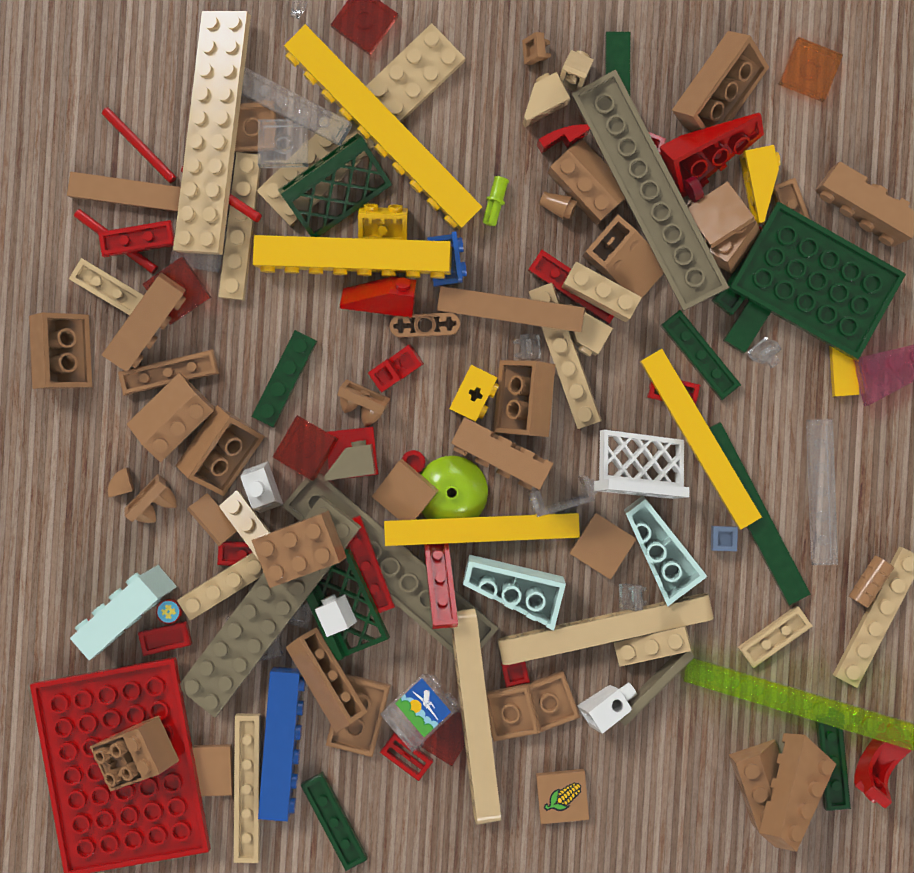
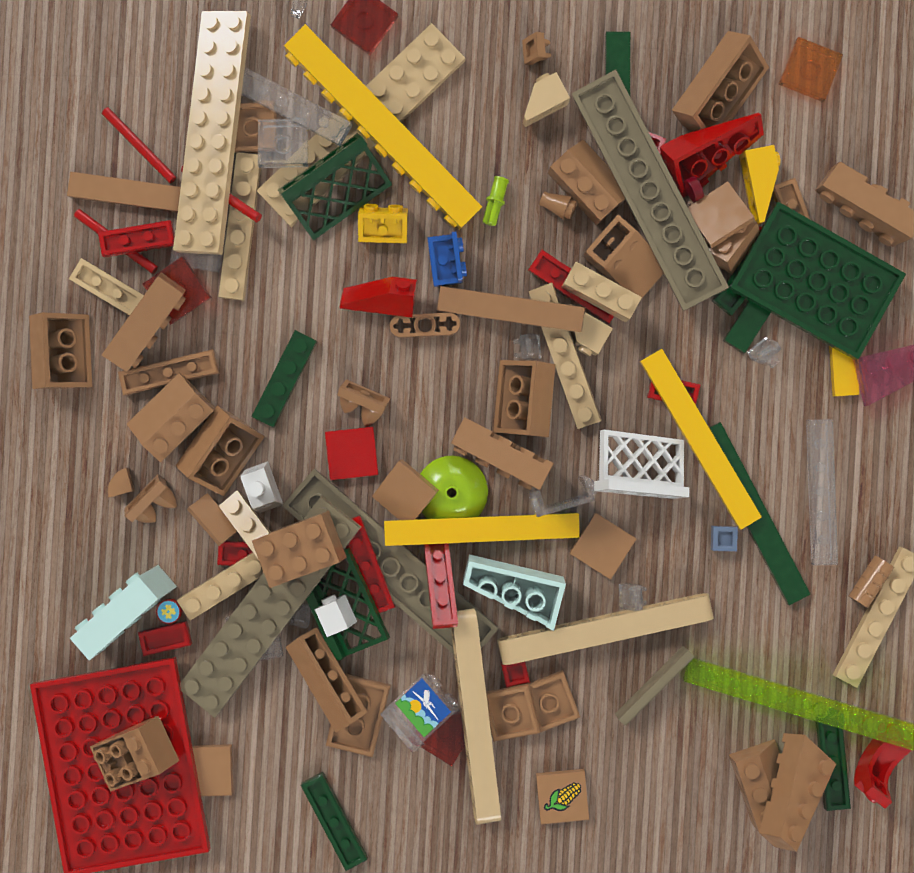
(247, 788): tan plate -> none
(280, 744): blue brick -> none
(305, 448): clear red tile -> none
(352, 254): yellow brick -> none
(353, 462): dark tan slope -> none
(395, 368): red slope -> none
(415, 460): red tile -> none
(417, 775): red tile -> none
(474, 379): yellow brick -> none
(568, 135): red slope -> none
(575, 70): tan slope -> none
(607, 706): white torso -> none
(653, 646): tan plate -> none
(667, 557): light aqua wedge -> none
(700, 355): dark green tile -> none
(775, 636): tan tile -> none

